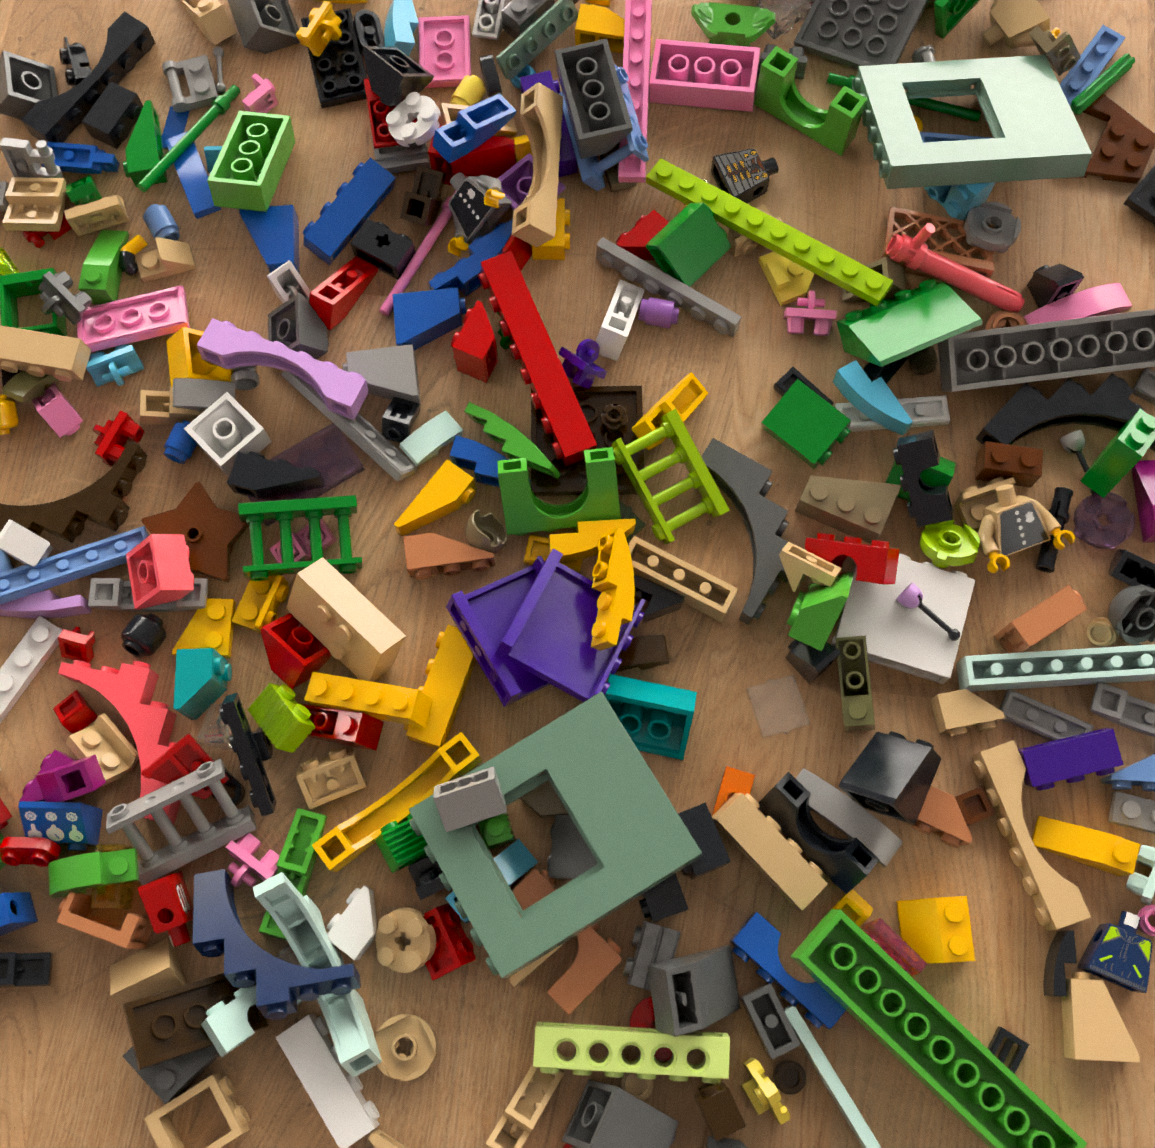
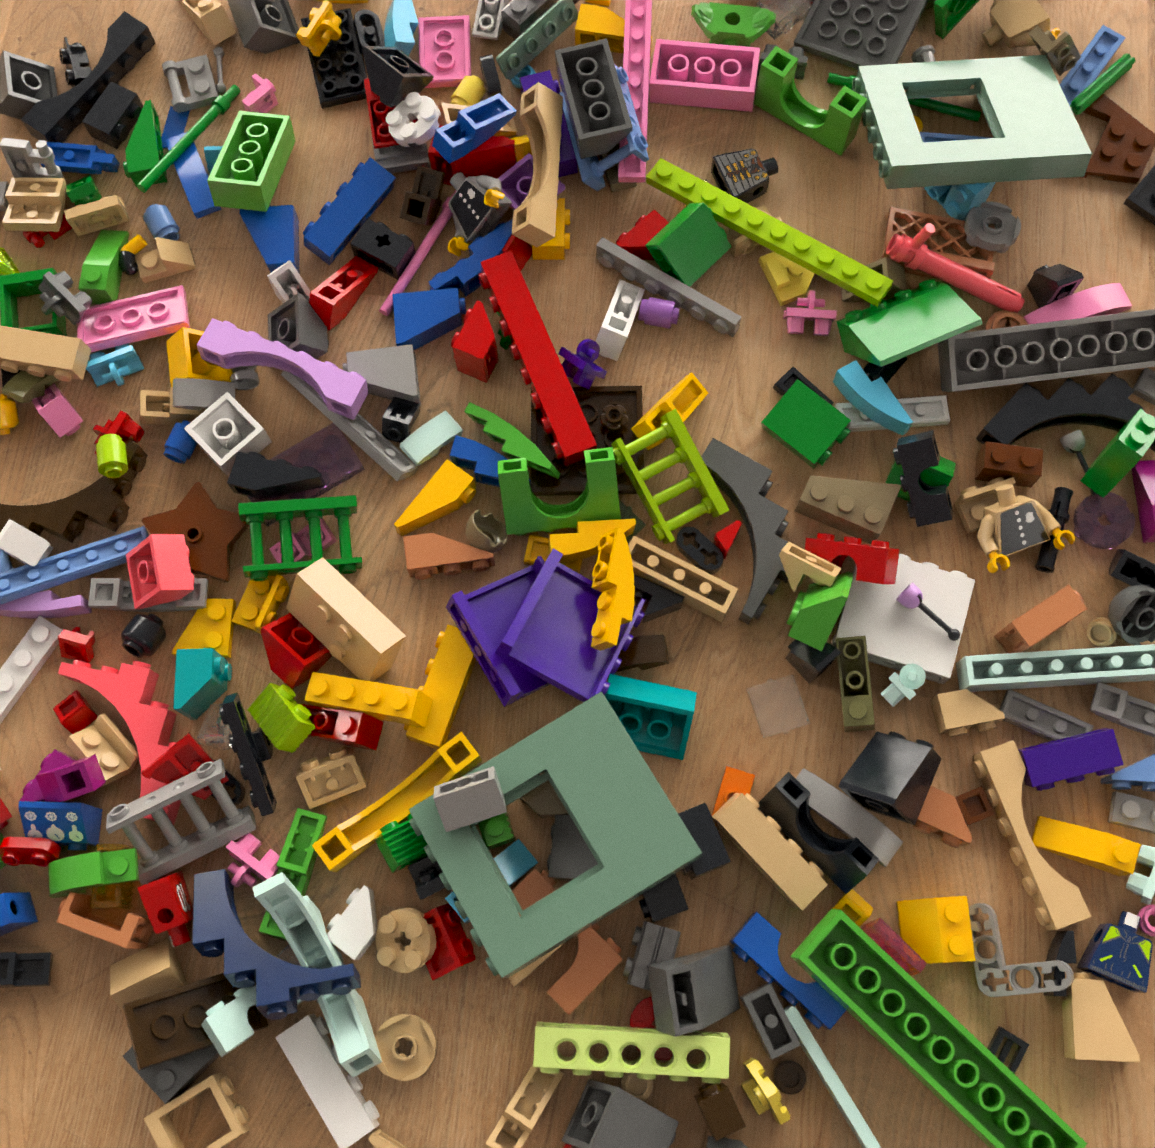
(111, 456): none -> lime brick
(704, 545): none -> black beam
(725, 538): none -> red slope
(910, 677): none -> light aqua hips
(923, 361): clear smoke brick -> none
(958, 550): lime plate -> none
(997, 963): none -> light grey beam

